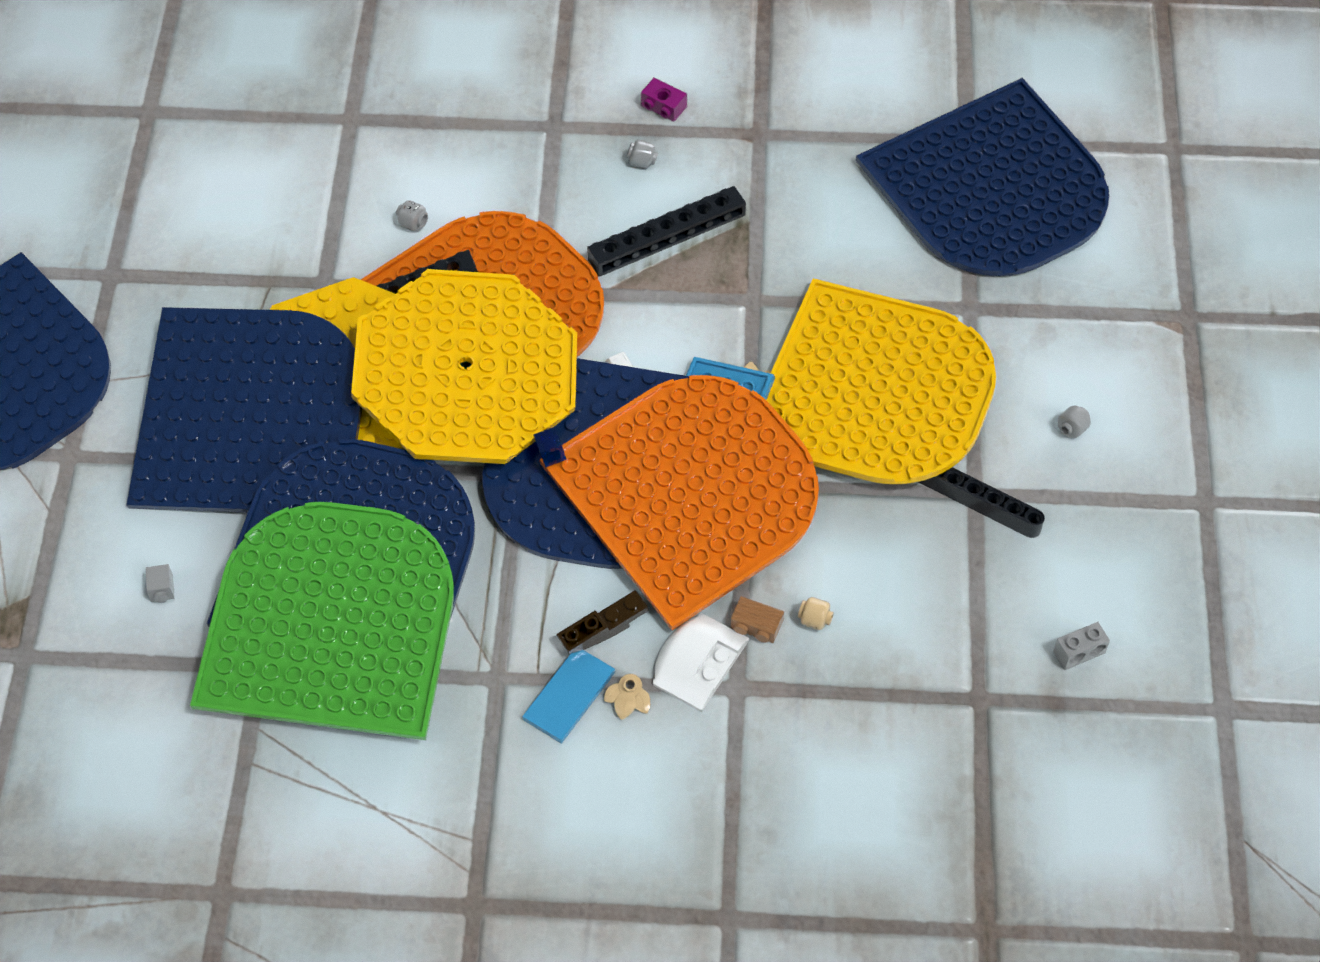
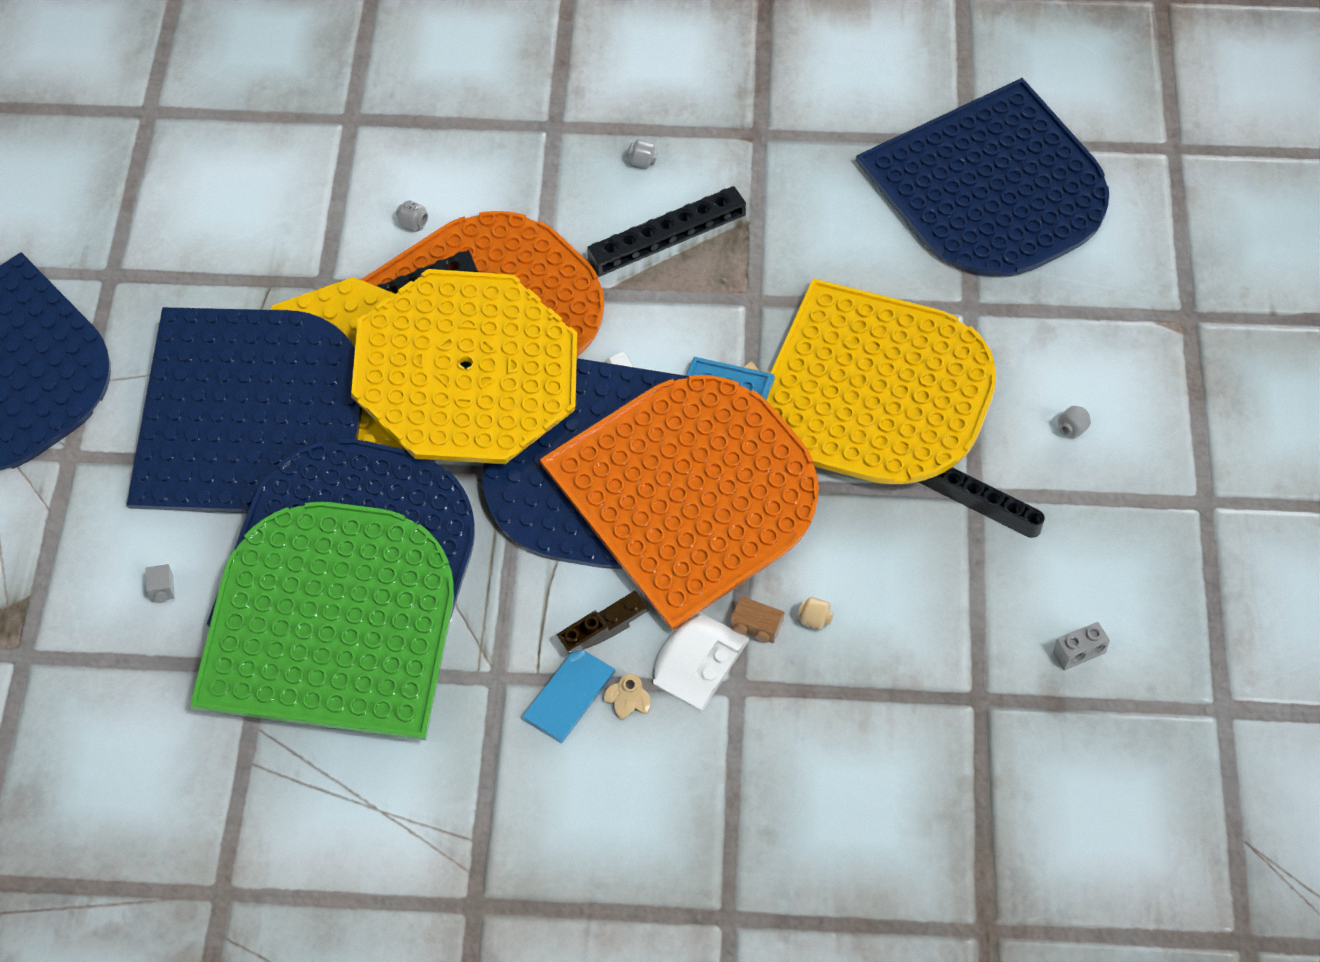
(549, 447): clear blue brick -> none
(663, 99): magenta brick -> none

